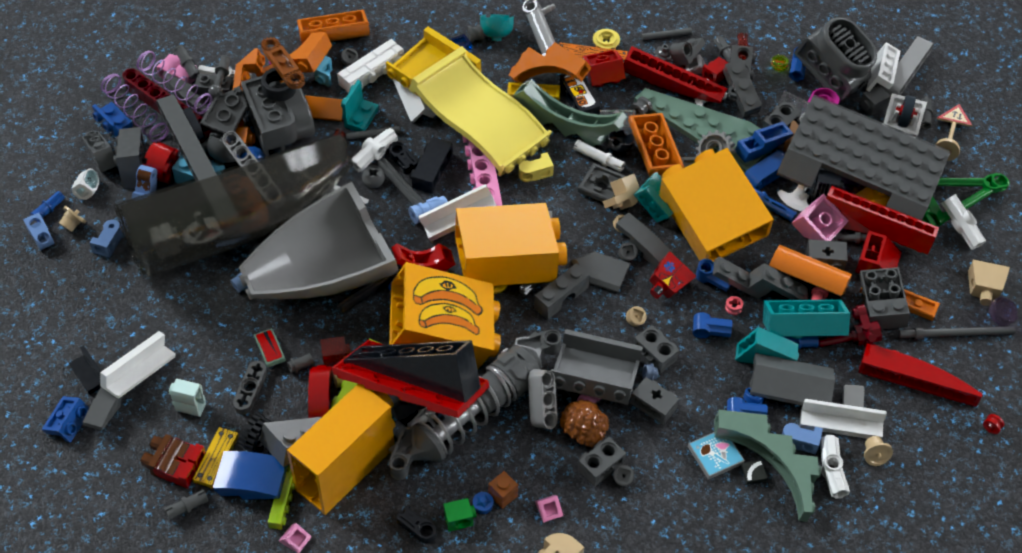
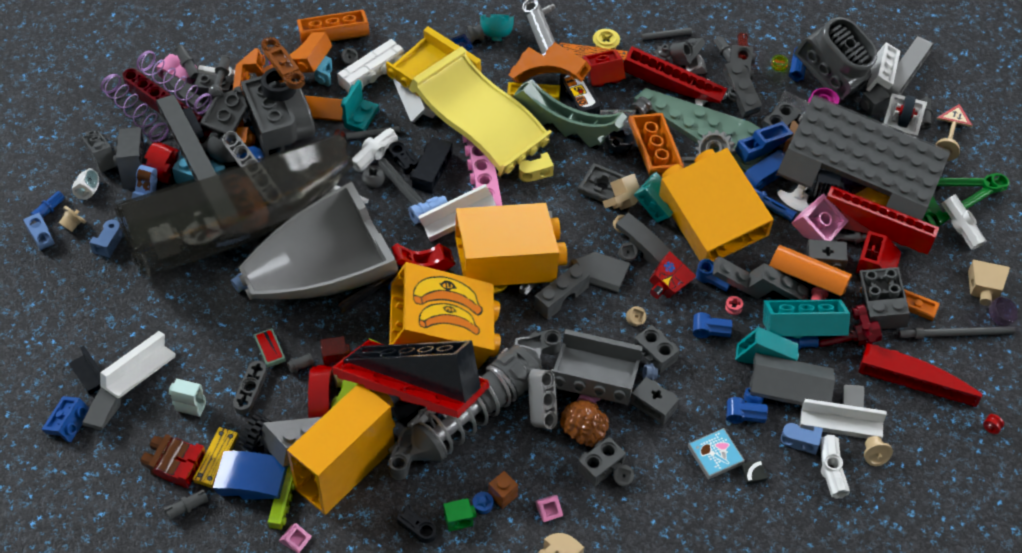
(111, 118): blue bracket -> none
(600, 156): white pin -> none
(714, 70): red brick -> none
(754, 433): sand green arch -> none

